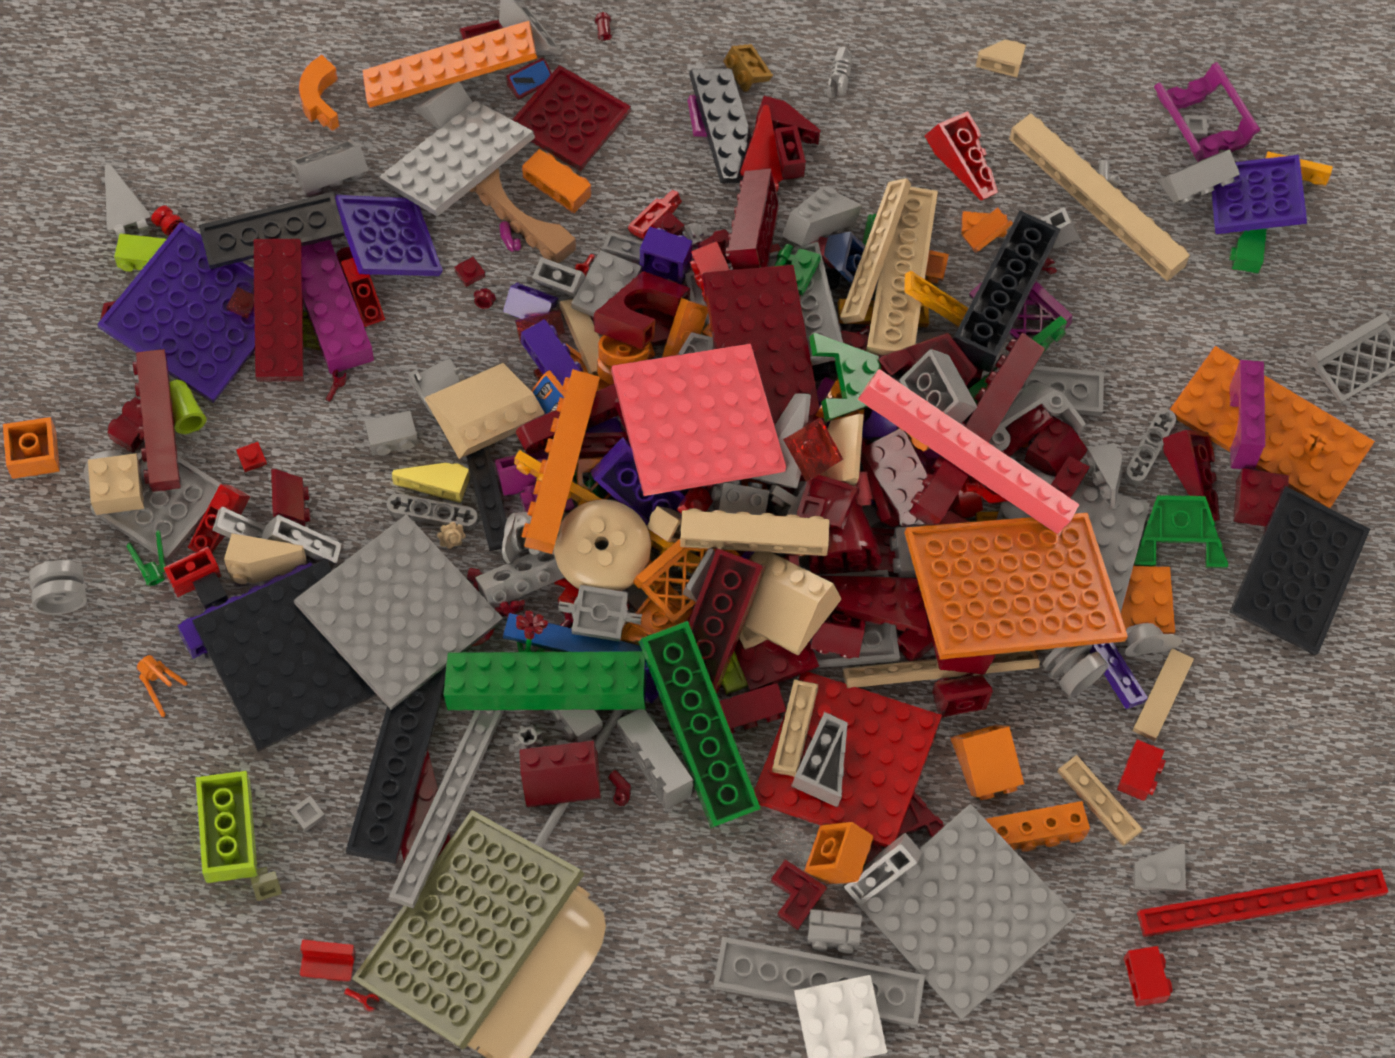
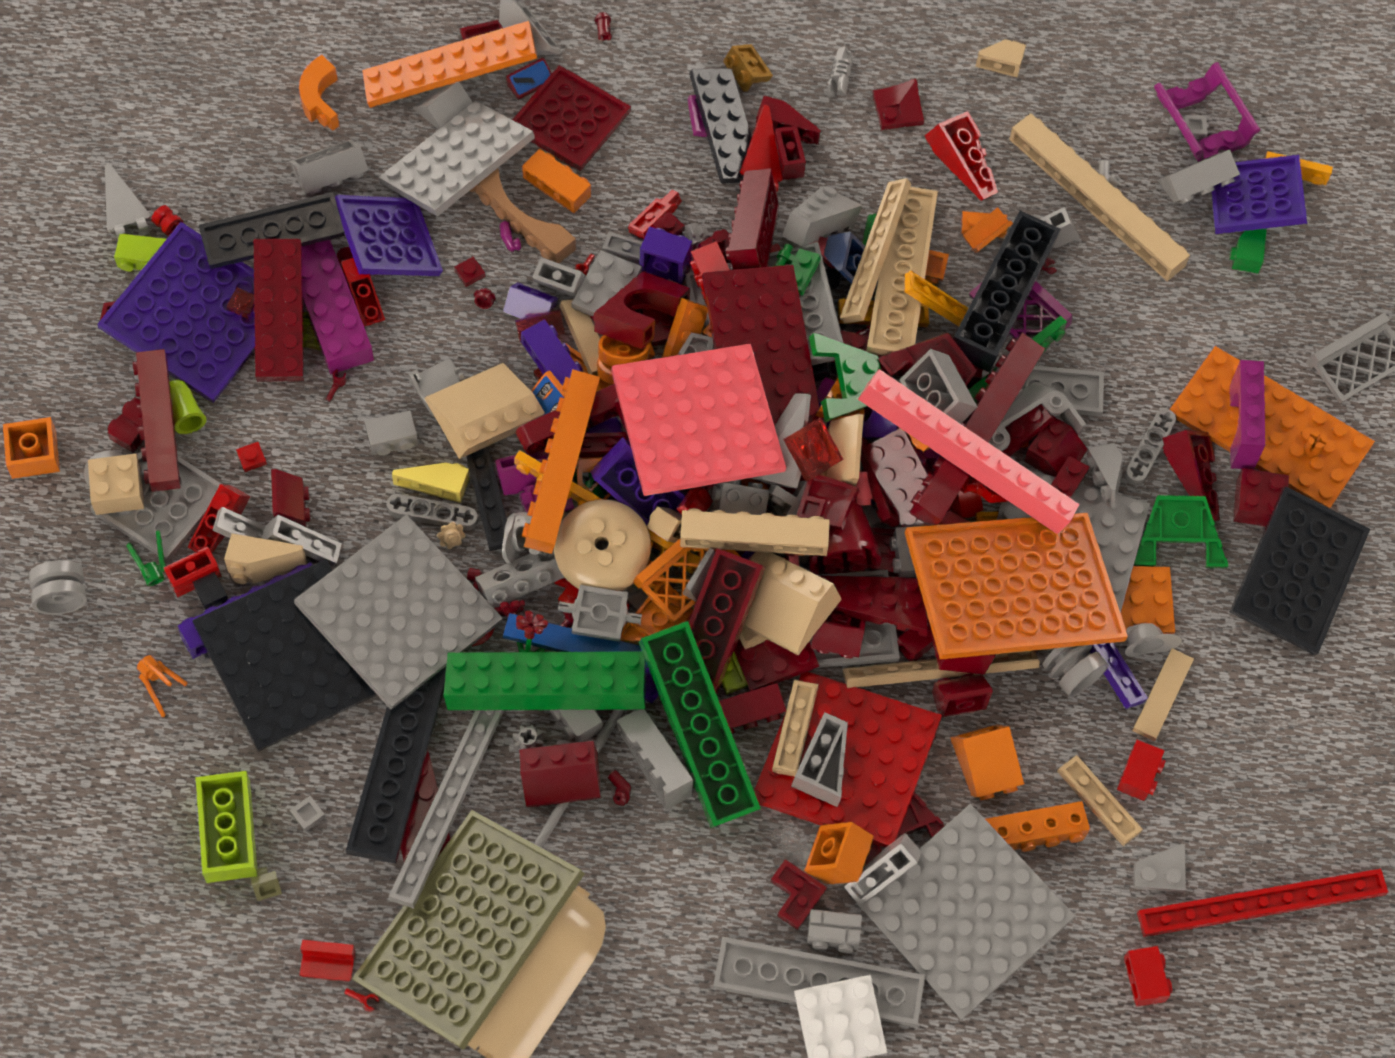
(898, 105): none -> dark red plate

